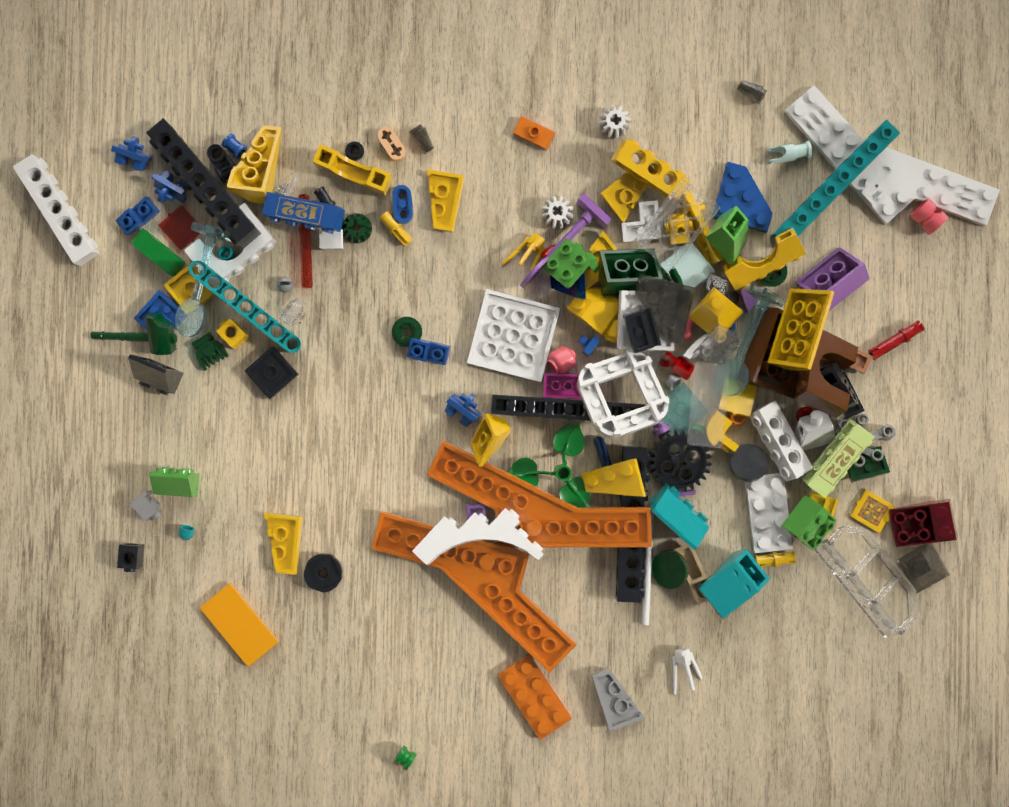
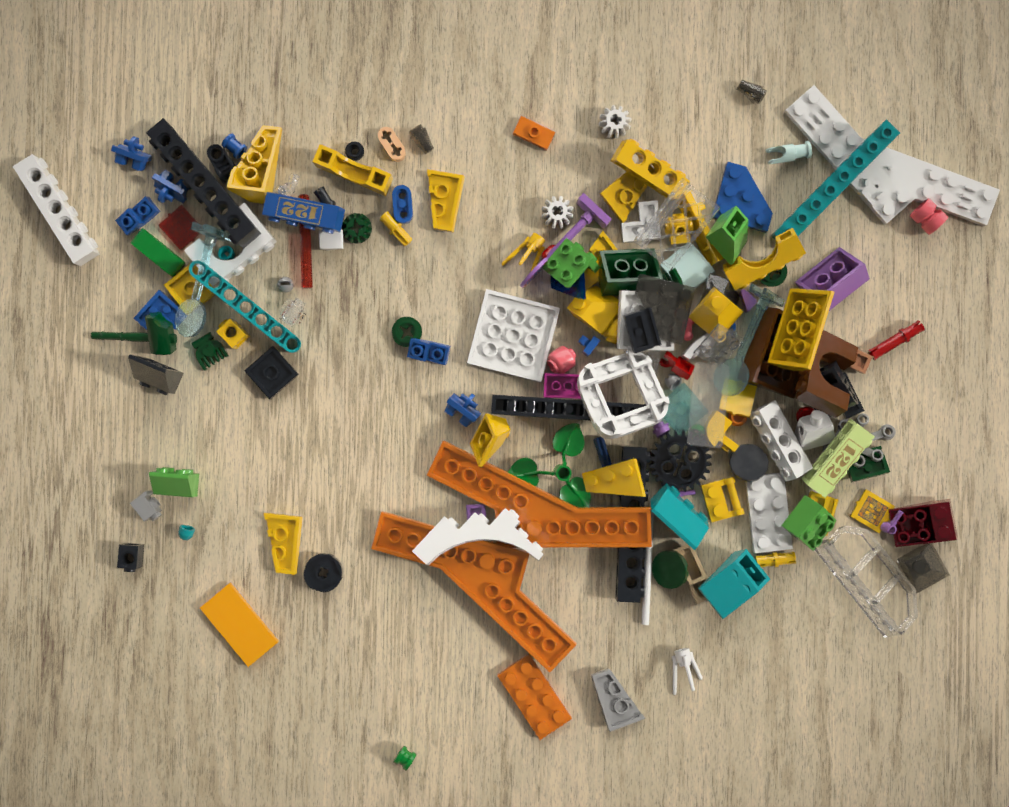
(716, 502): none -> yellow plate
(890, 528): none -> medium lavender hand

